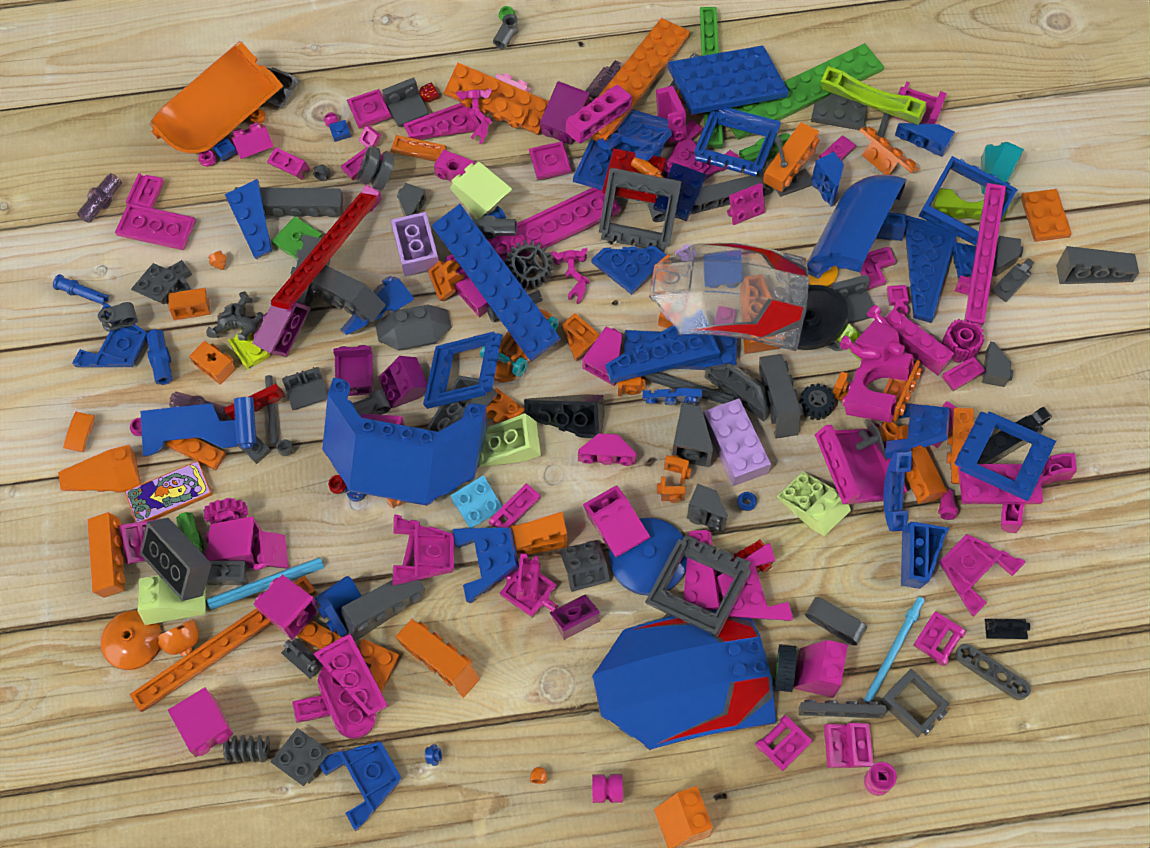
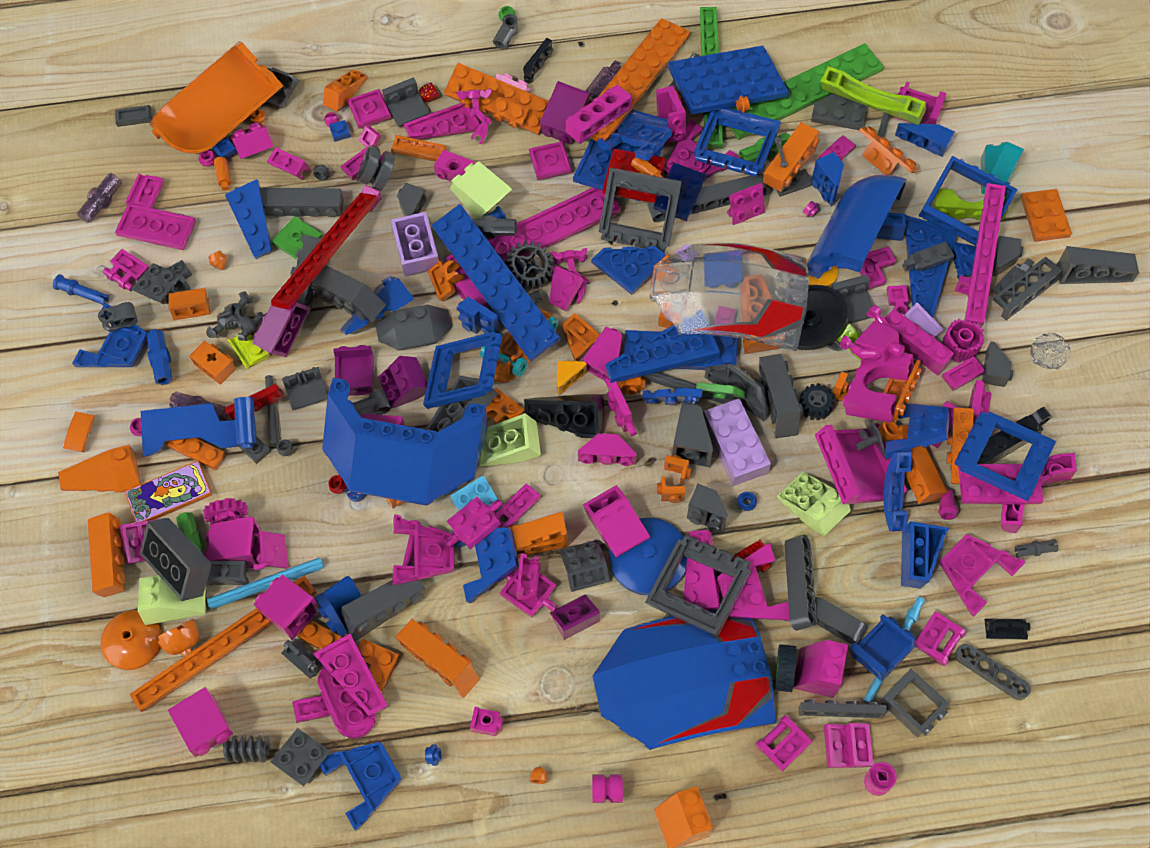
(127, 264): none -> dark pink plate
(133, 115): none -> dark grey tile
(222, 173): none -> orange cylinder
(342, 89): none -> orange slope
(473, 522): none -> dark pink plate
(477, 317): none -> blue plate
(478, 726): none -> dark pink brick
(537, 60): none -> black plate
(563, 288): none -> dark pink wing
(568, 373): none -> light orange slope
(619, 406): none -> dark pink plate
(721, 391): none -> bright green plate
(742, 104): none -> orange plate
(800, 583): none -> dark grey beam
(811, 209): none -> dark pink plate
(883, 647): none -> blue panel
(923, 319): none -> lavender tile
(929, 257): none -> dark grey hinge
(979, 399): none -> dark pink bracket
(1035, 289): none -> dark grey fence
(1036, 548): none -> dark grey pin
(1045, 359): none -> clear plate

